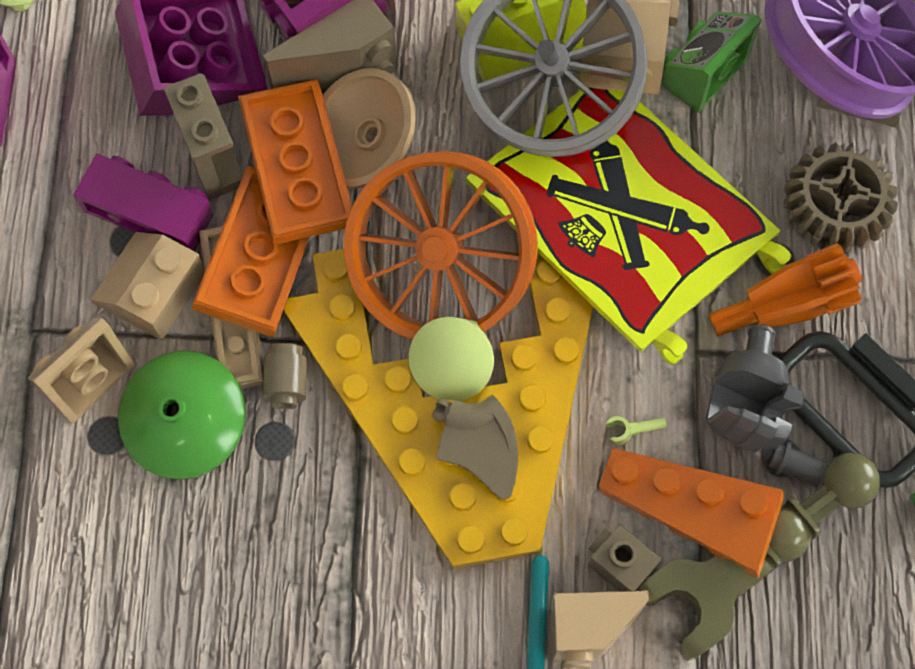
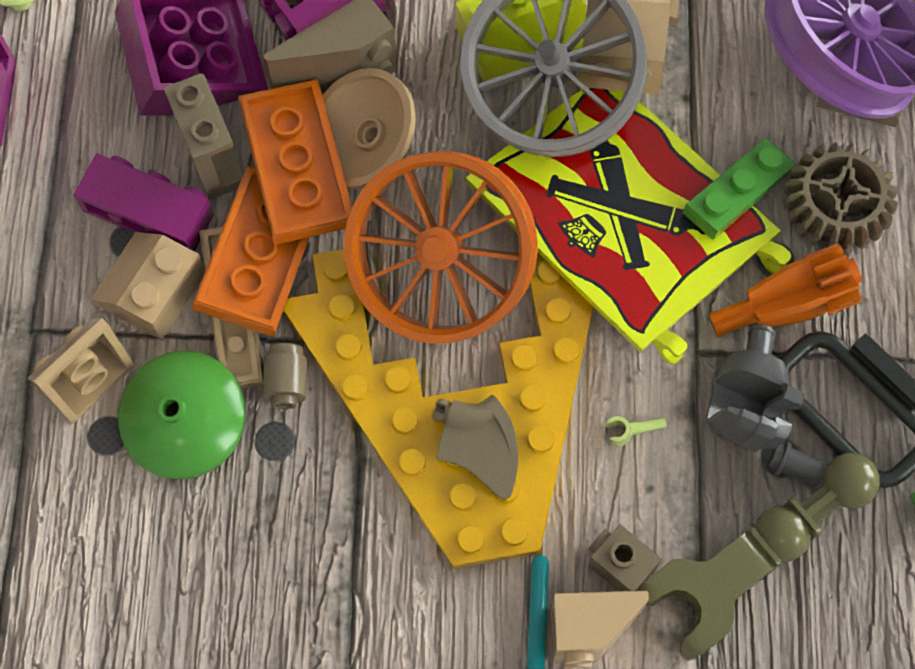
(451, 358): yellowish green dish -> none
(710, 57): bright green slope -> none
(712, 509): orange wing -> none
(738, 188): none -> bright green plate

